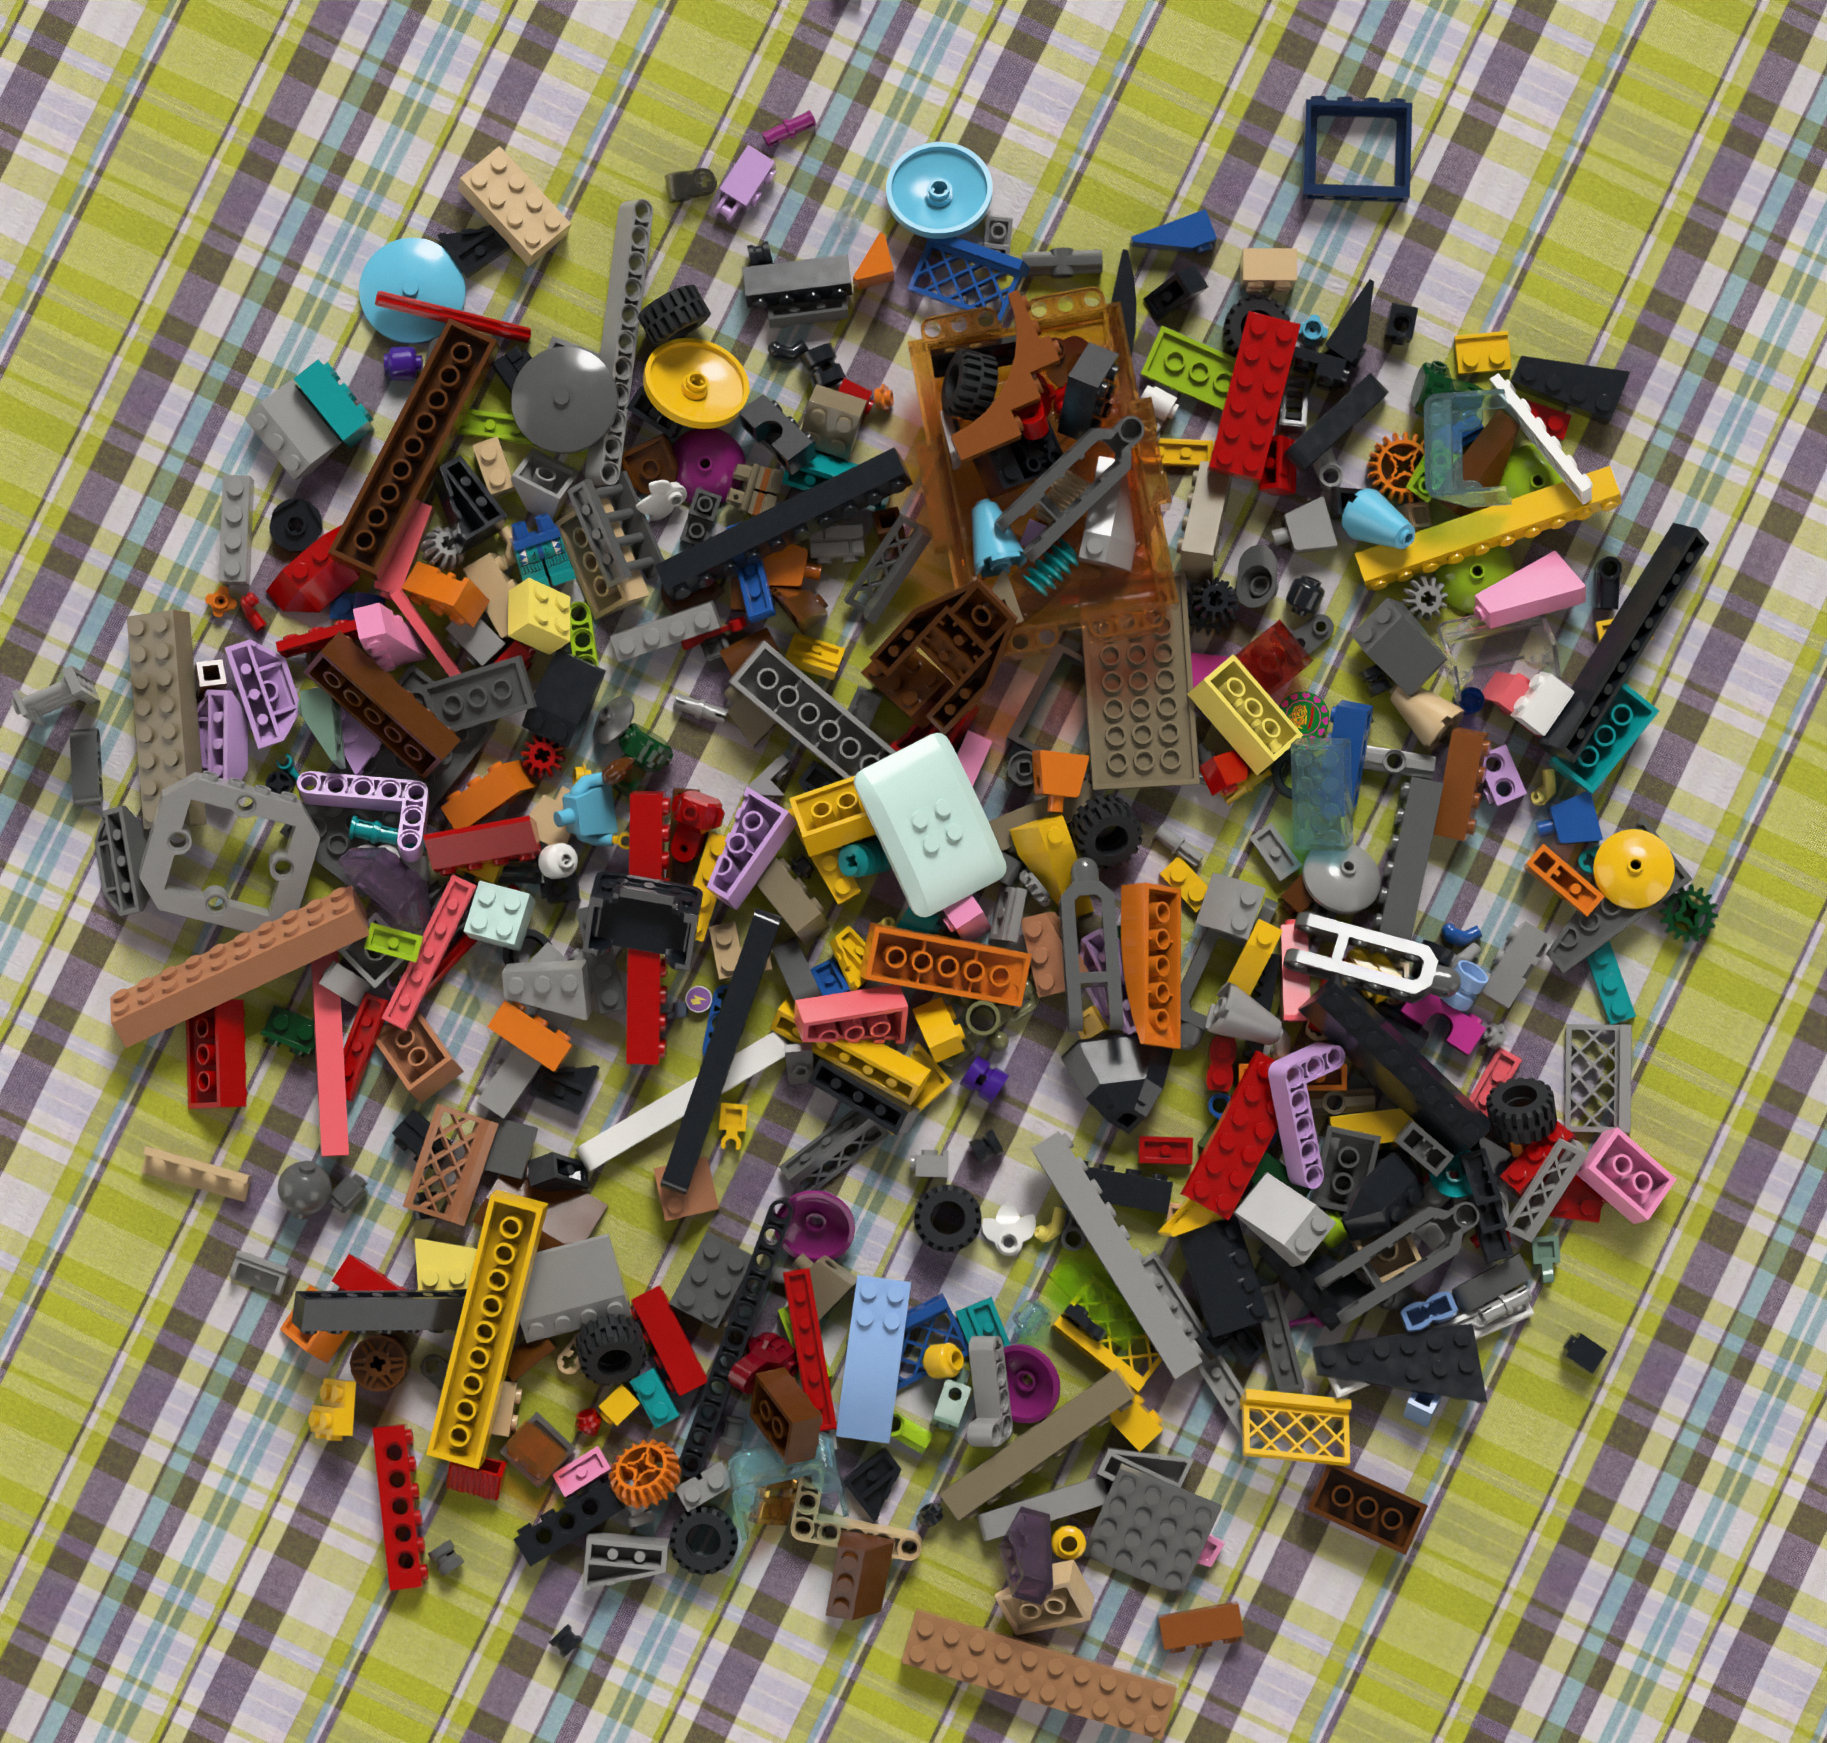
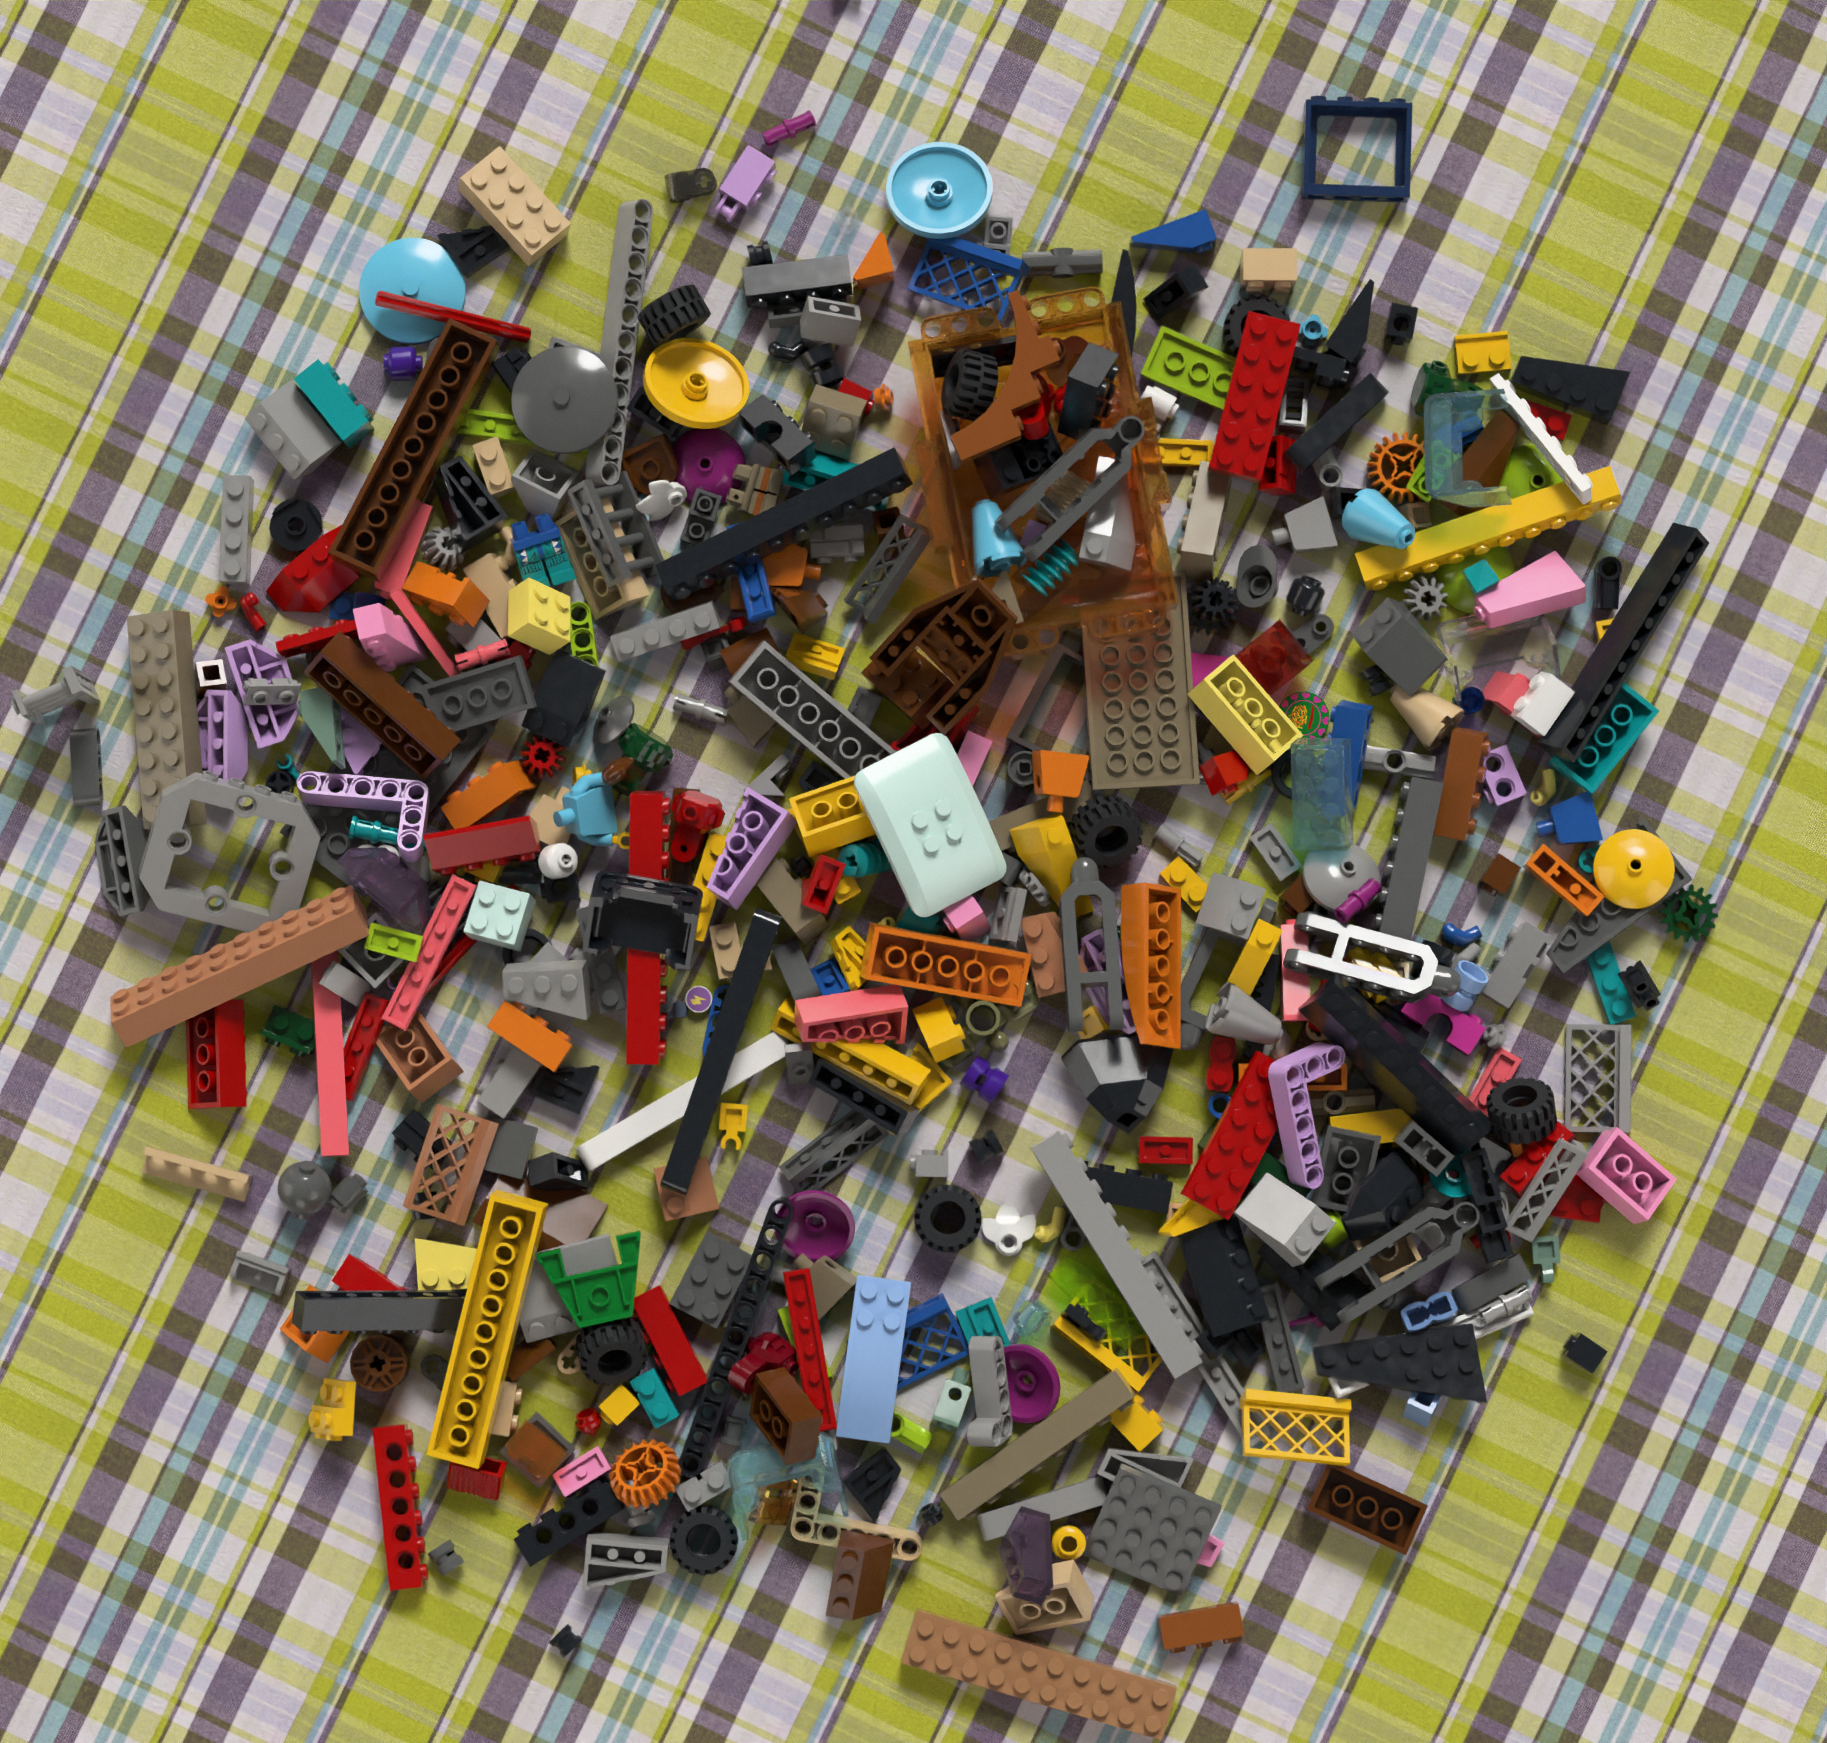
(278, 692): none -> light grey hinge
(482, 655): none -> coral pin
(598, 1293): none -> green wing
(822, 884): none -> red slope
(830, 321): none -> light grey brick
(943, 1361): yellow head -> none
(1357, 900): none -> magenta pin
(1480, 576): none -> teal slope
(1499, 875): none -> reddish brown brick
(1640, 986): none -> black hips

